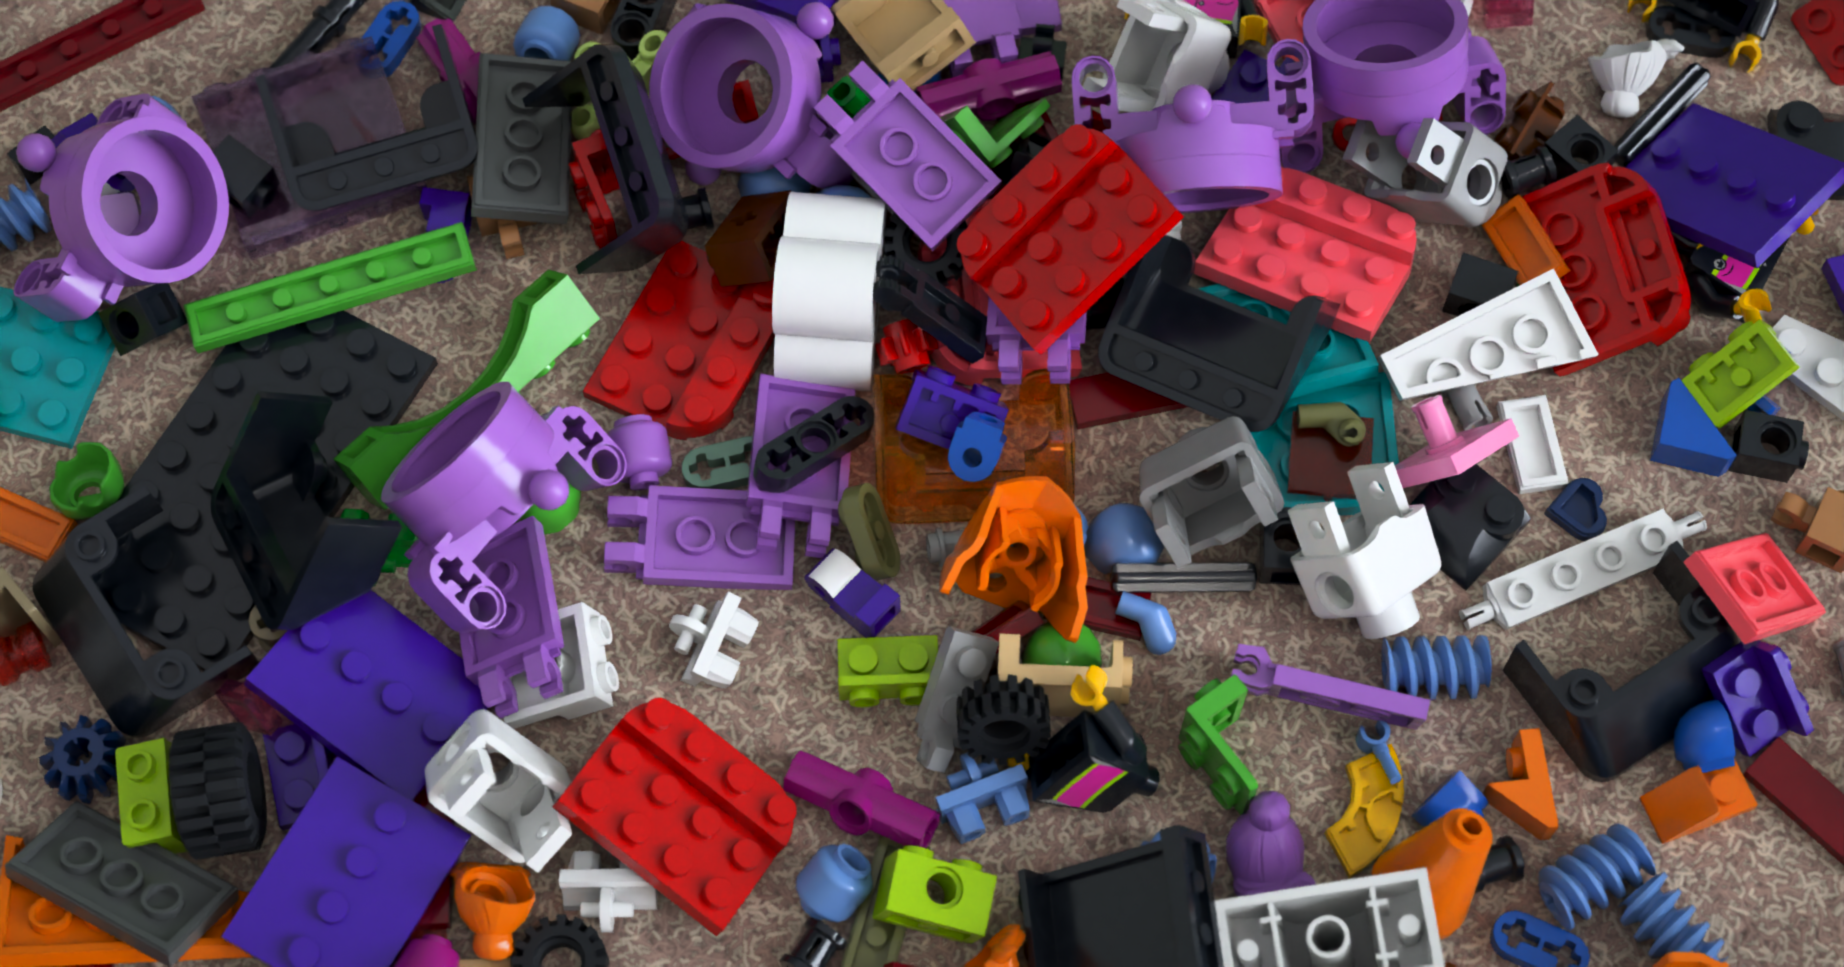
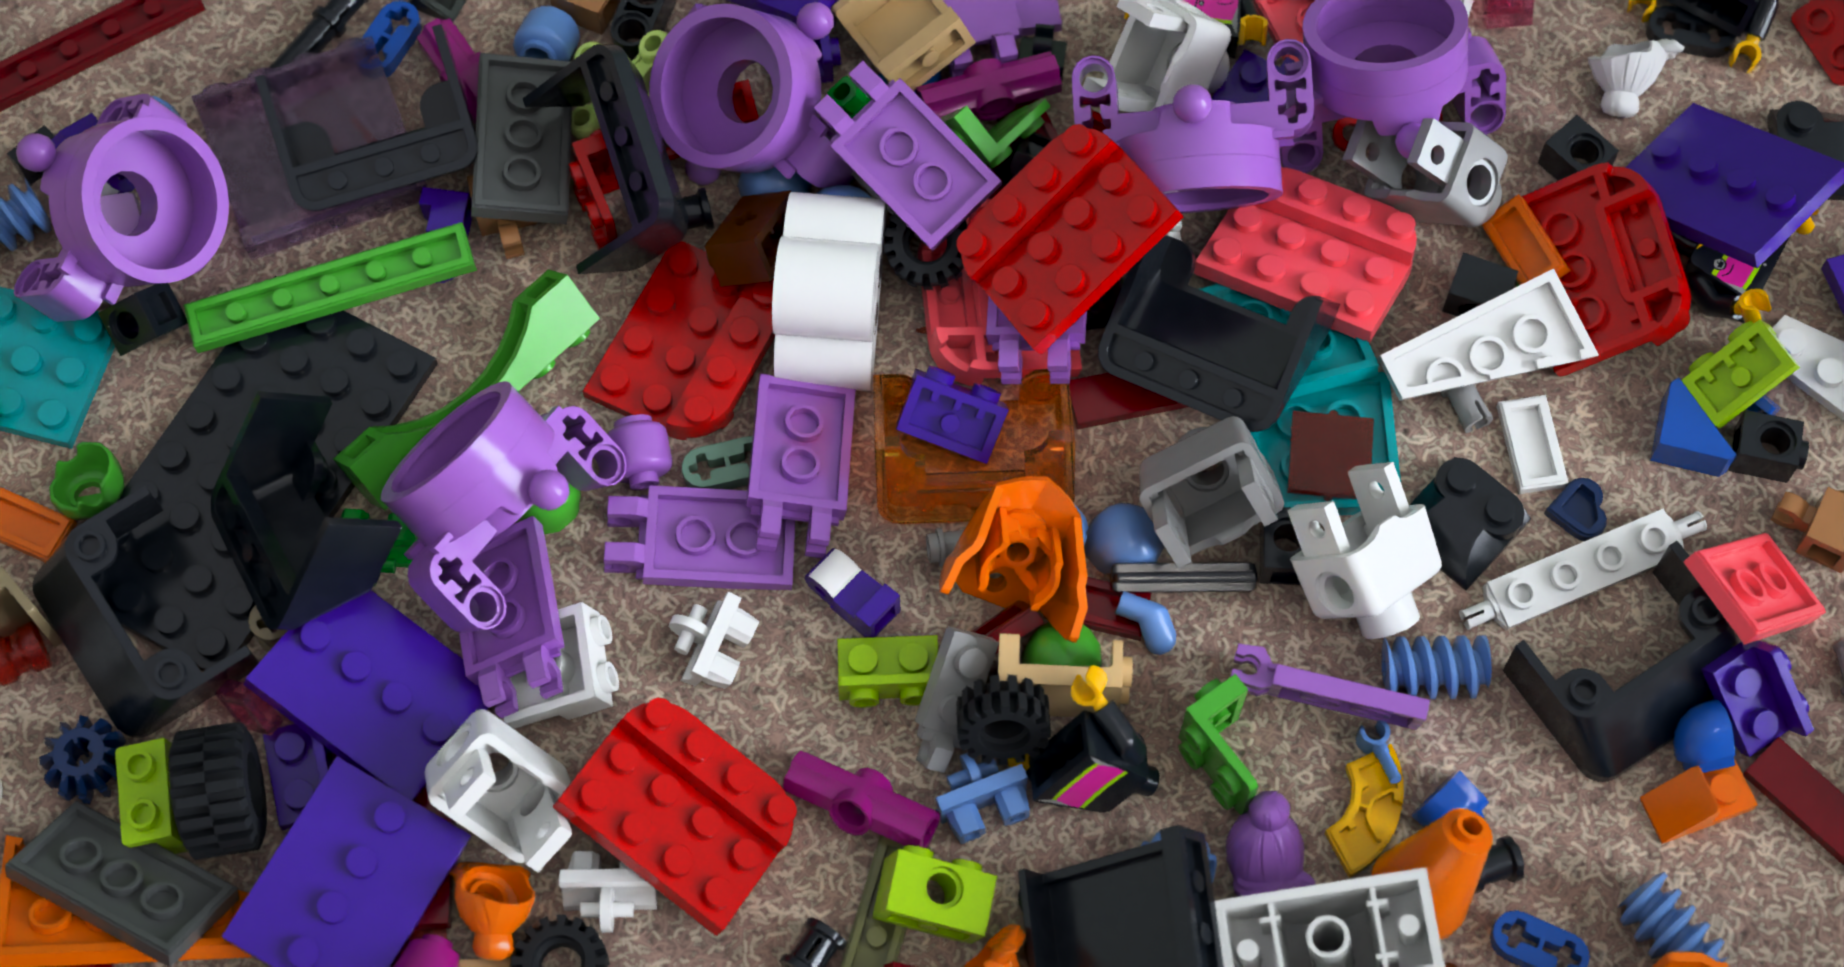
(248, 178): black brick -> none
(805, 462): black beam -> none
(834, 883): medium blue head -> none
(870, 531): olive plate -> none
(905, 347): red gear -> none
(931, 307): black hinge -> none
(976, 446): blue piece -> none
(1335, 419): olive arm -> none
(1449, 451): bright pink tile -> none
(1528, 172): black bush -> none
(1529, 798): orange slope -> none
(1535, 115): reddish brown hinge -> none
(1592, 872): medium blue piece -> none
(1662, 113): black axle -> none

